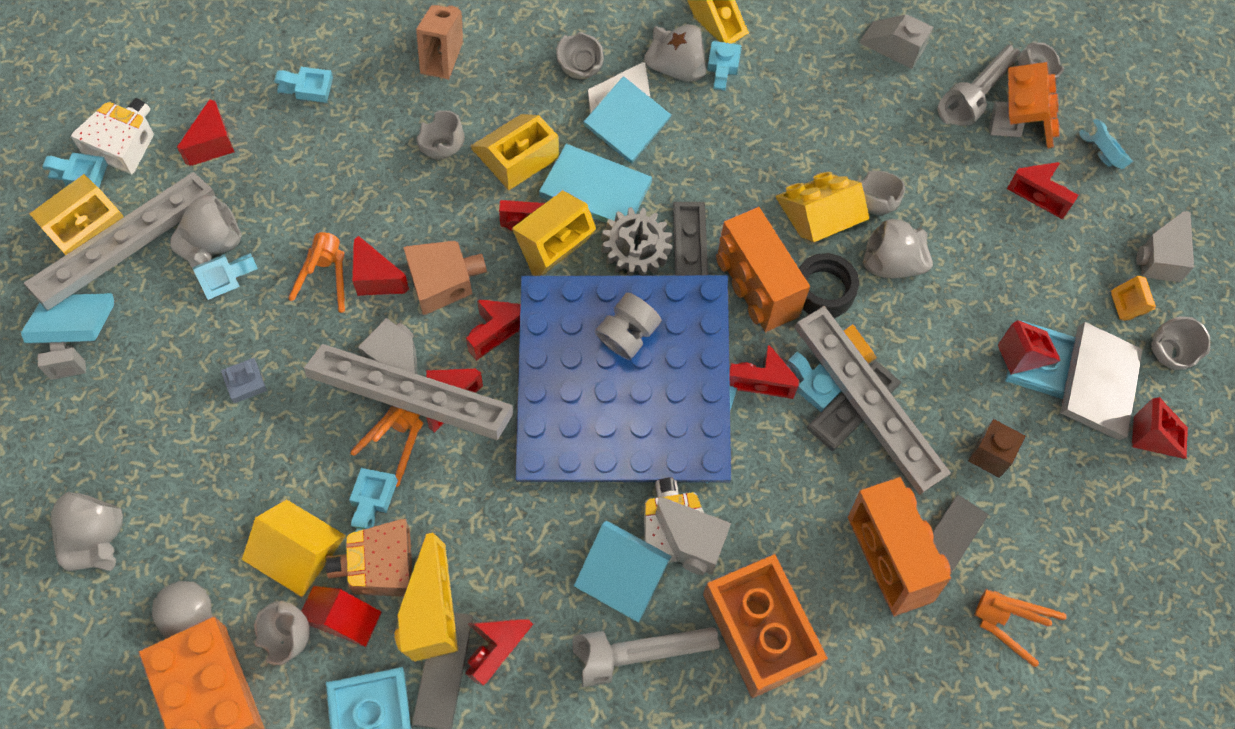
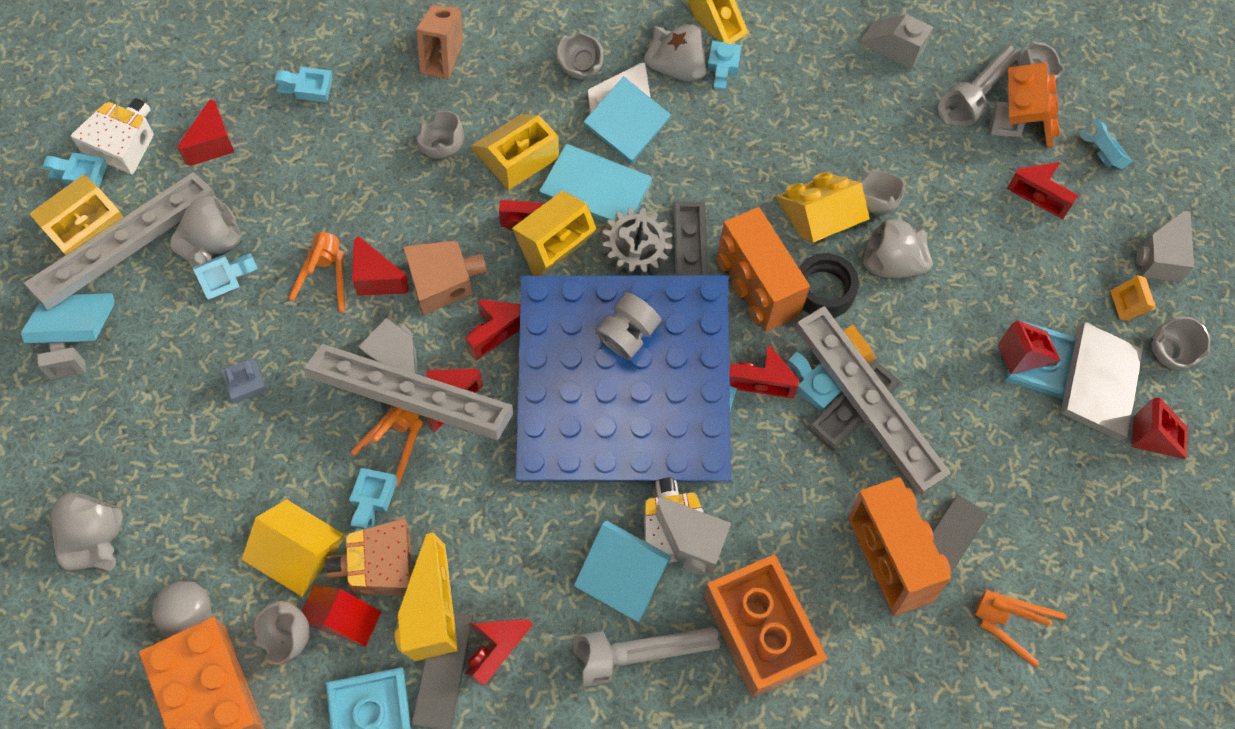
(996, 448): reddish brown brick -> none

